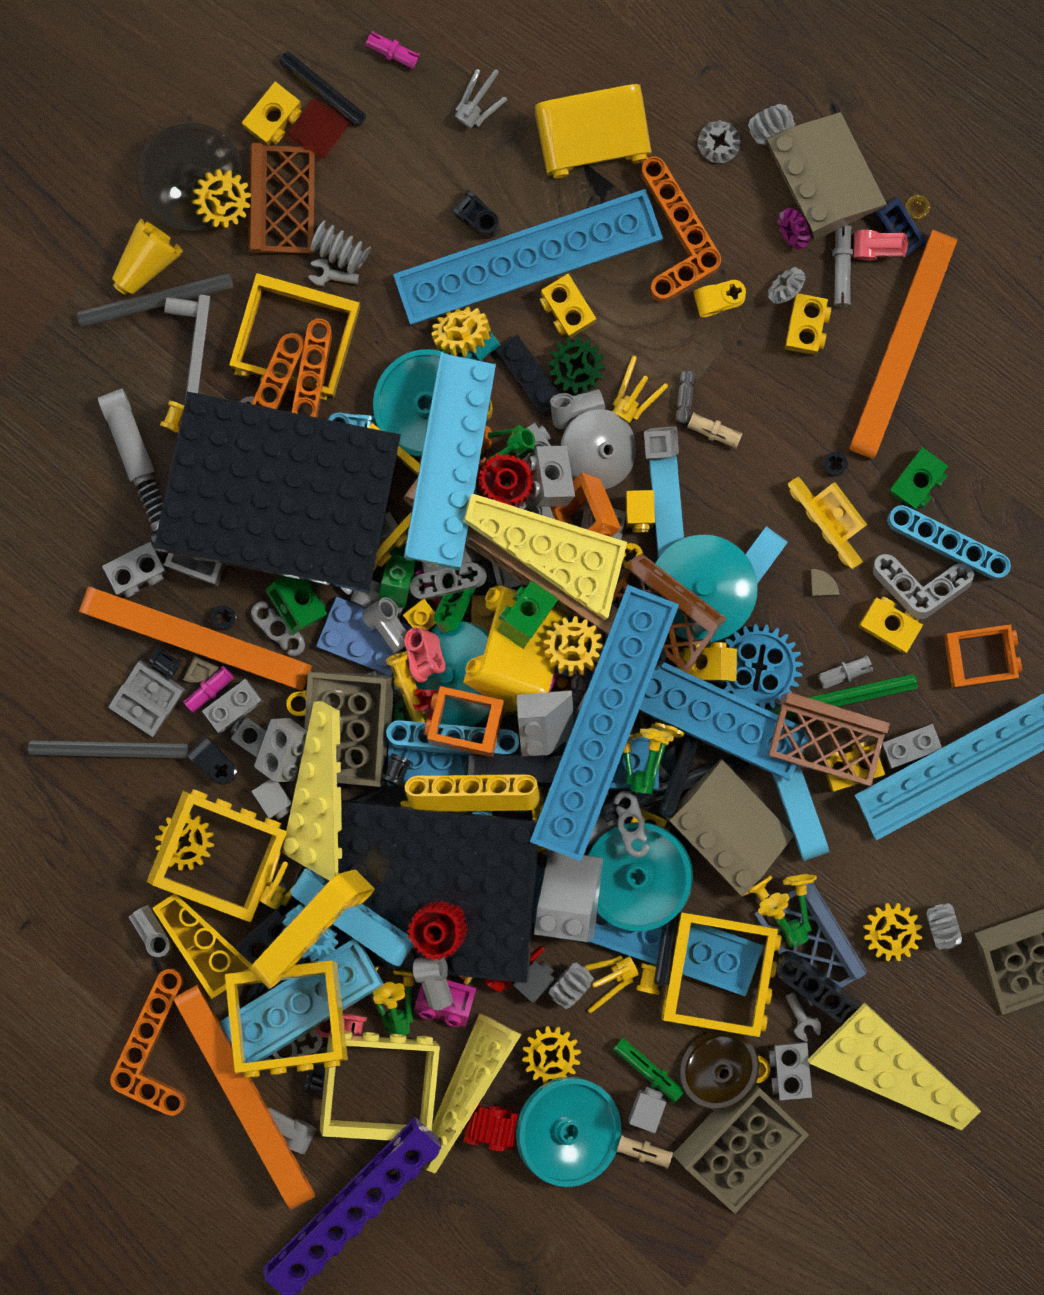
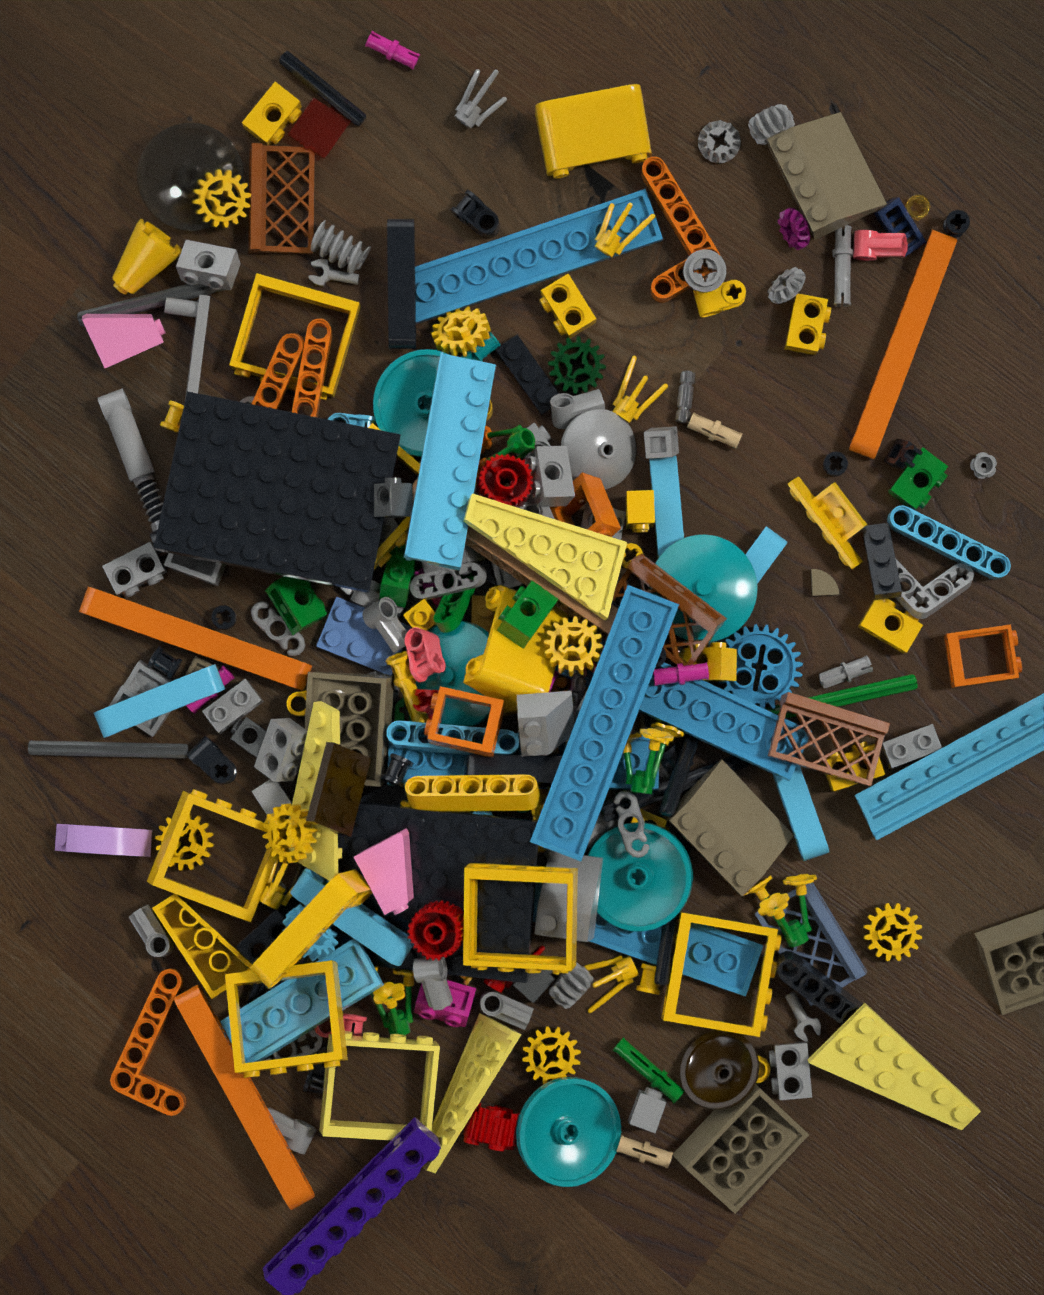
(103, 840): none -> lavender arch
(122, 335): none -> bright pink slope
(159, 701): none -> medium azure beam
(198, 255): none -> light grey brick
(289, 833): none -> yellow gear
(338, 789): none -> dark brown plate
(389, 872): none -> bright pink slope
(393, 499): none -> dark grey brick
(401, 283): none -> black beam
(508, 1009): none -> light grey piece
(520, 873): none -> yellow window
(609, 242): none -> yellow plant
(681, 674): none -> dark pink pin
(695, 262): none -> light grey gear
(881, 561): none -> black plate
(902, 454): none -> black plate
(944, 926): light grey gear -> none
(962, 218): none -> black bush
(990, 463): none -> light grey plate

